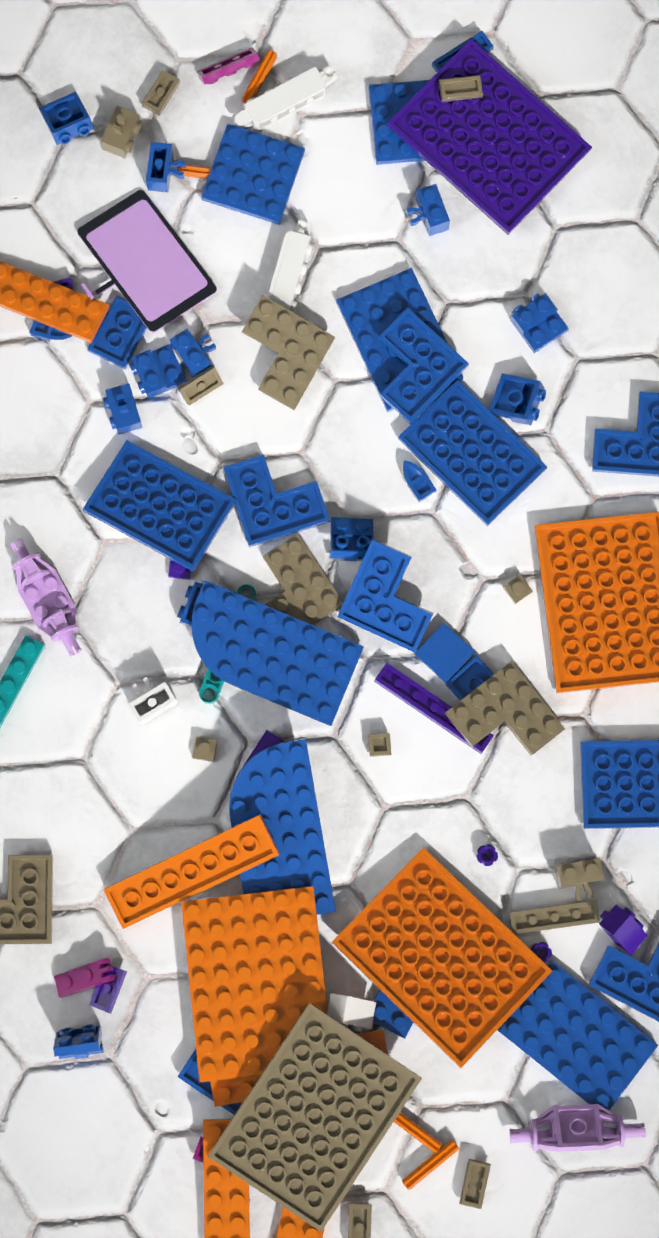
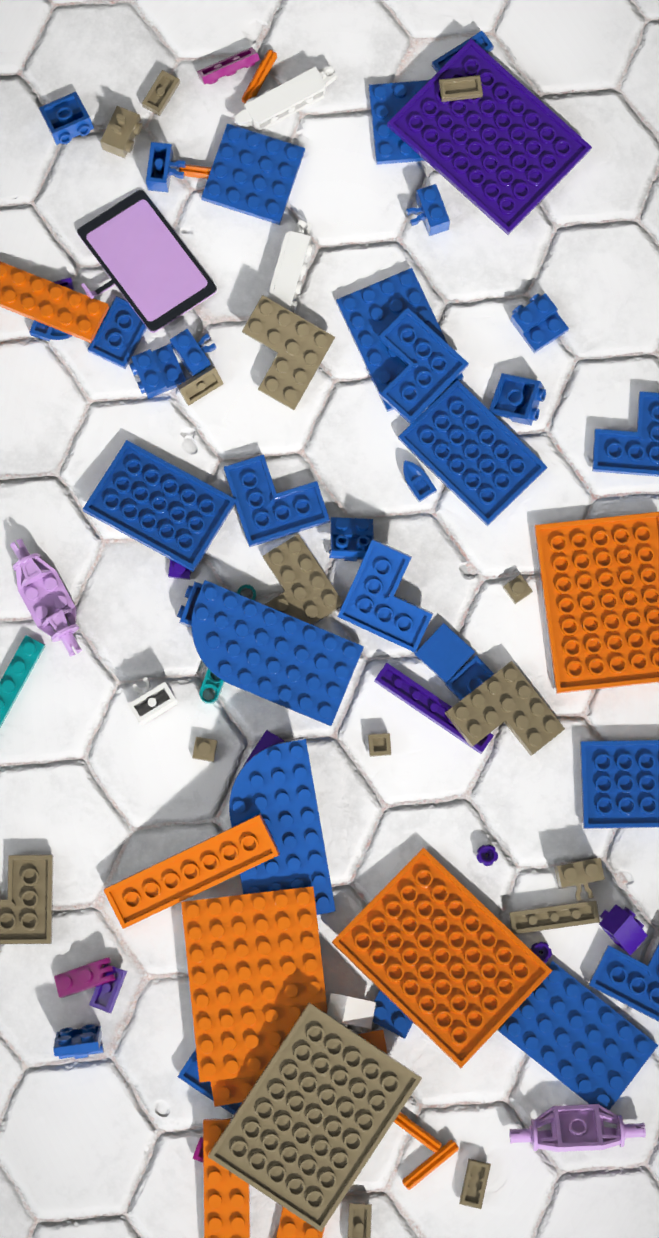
(123, 409): blue brick -> none

